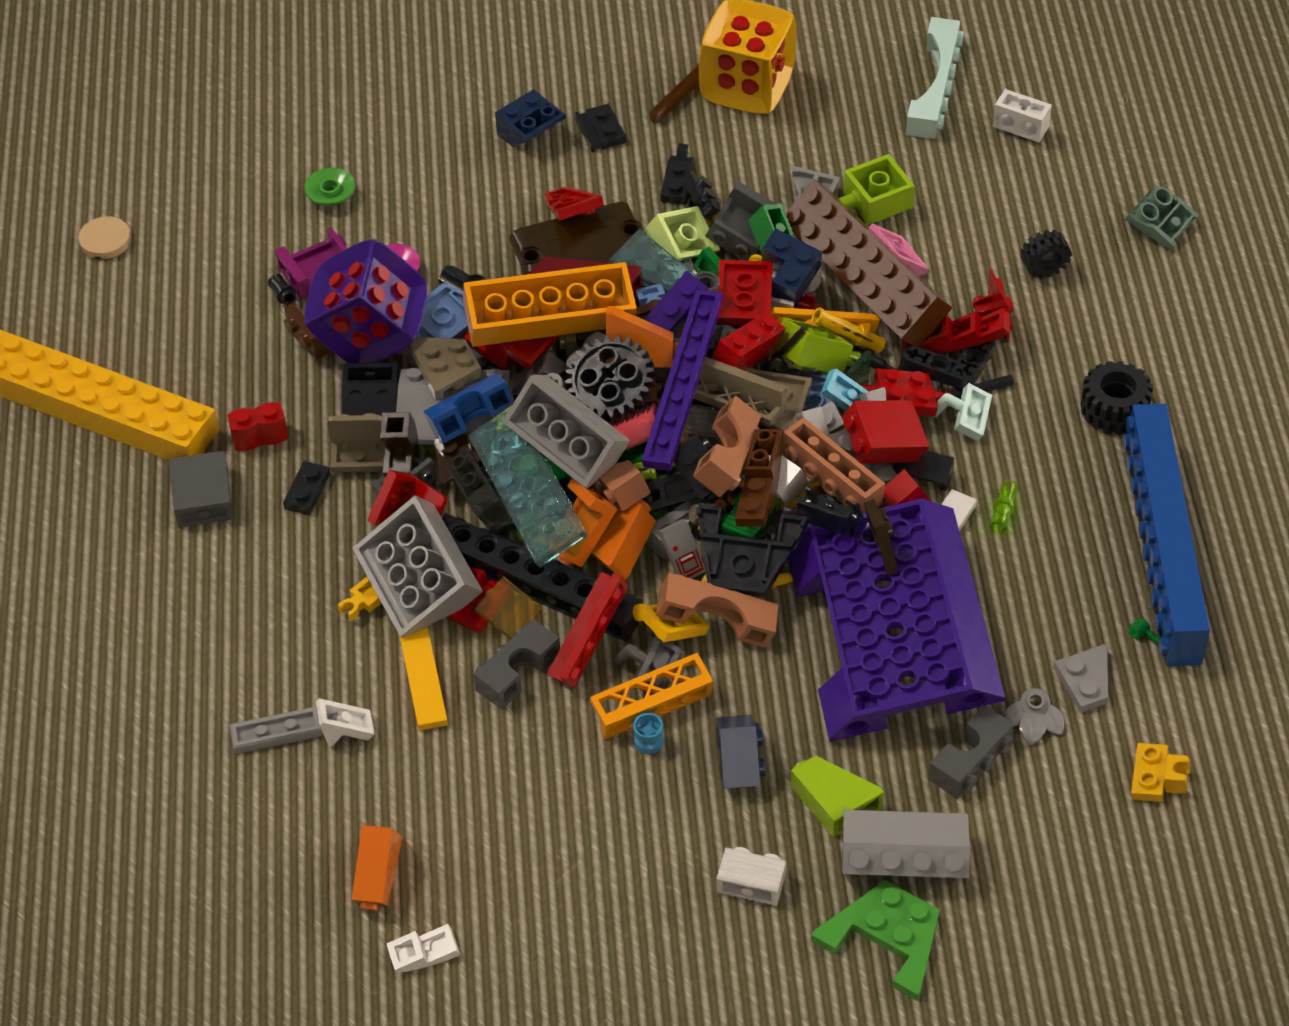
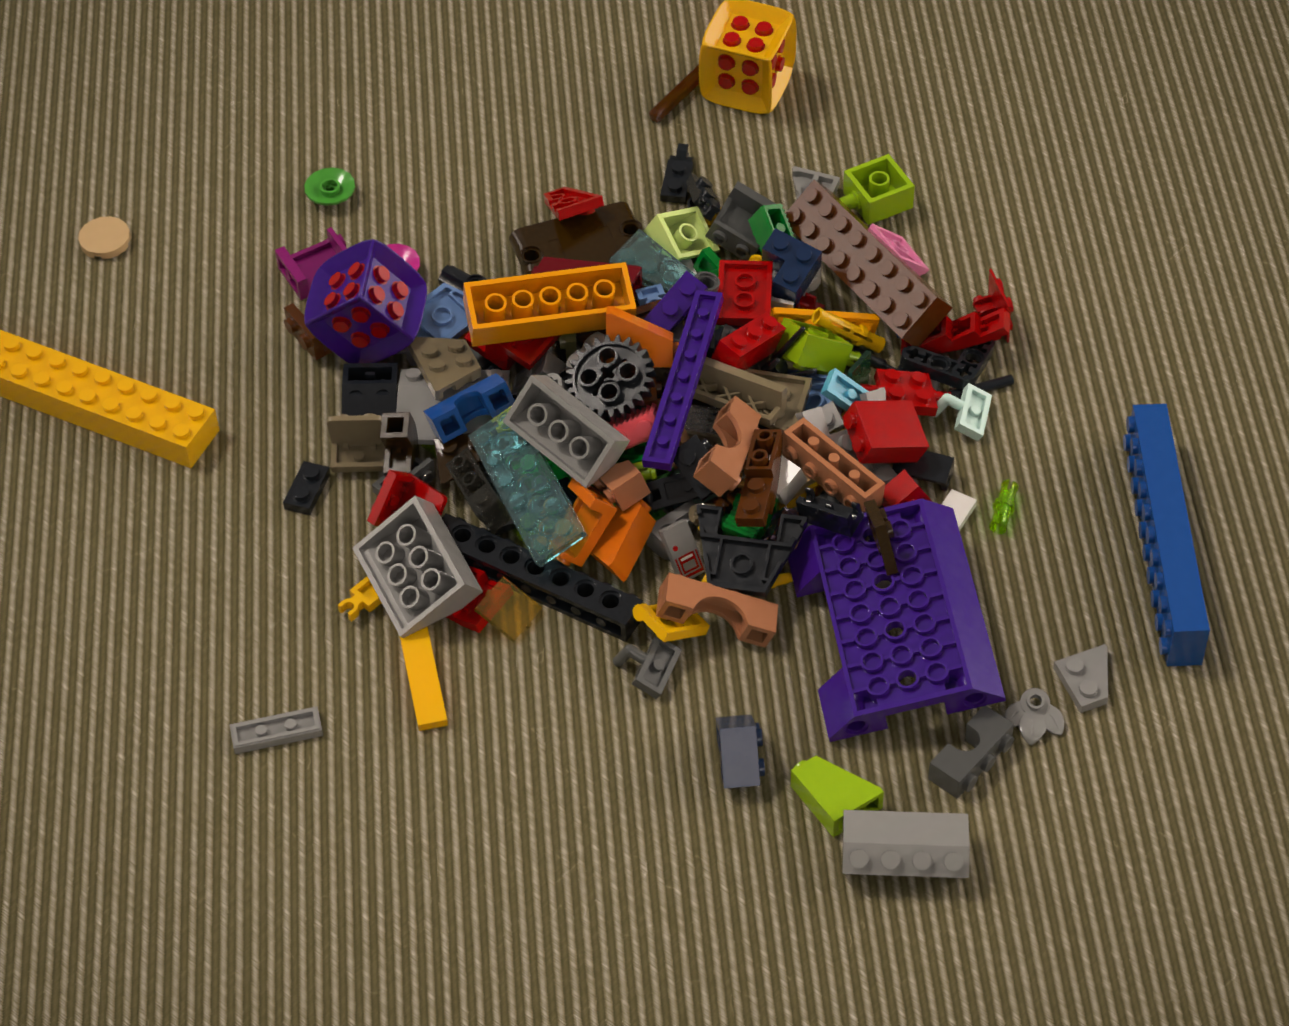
(200, 489): dark grey panel -> none
(258, 426): red brick -> none
(284, 293): black pin -> none
(343, 719): white slope -> none
(375, 866): orange slope -> none
(422, 951): white slope -> none
(526, 118): dark blue slope -> none
(530, 646): dark grey arch -> none
(588, 629): red fence -> none
(600, 127): black plate -> none
(648, 733): dark azure wheel -> none
(660, 703): light orange fence -> none
(751, 875): white brick -> none
(892, 921): bright green wing -> none
(926, 112): light aqua arch -> none
(1022, 115): white brick -> none
(1046, 254): black tyre -> none
(1109, 382): black tyre -> none
(1142, 628): green hand -> none
(1158, 771): yellow plate -> none
(1161, 216): sand green slope -> none

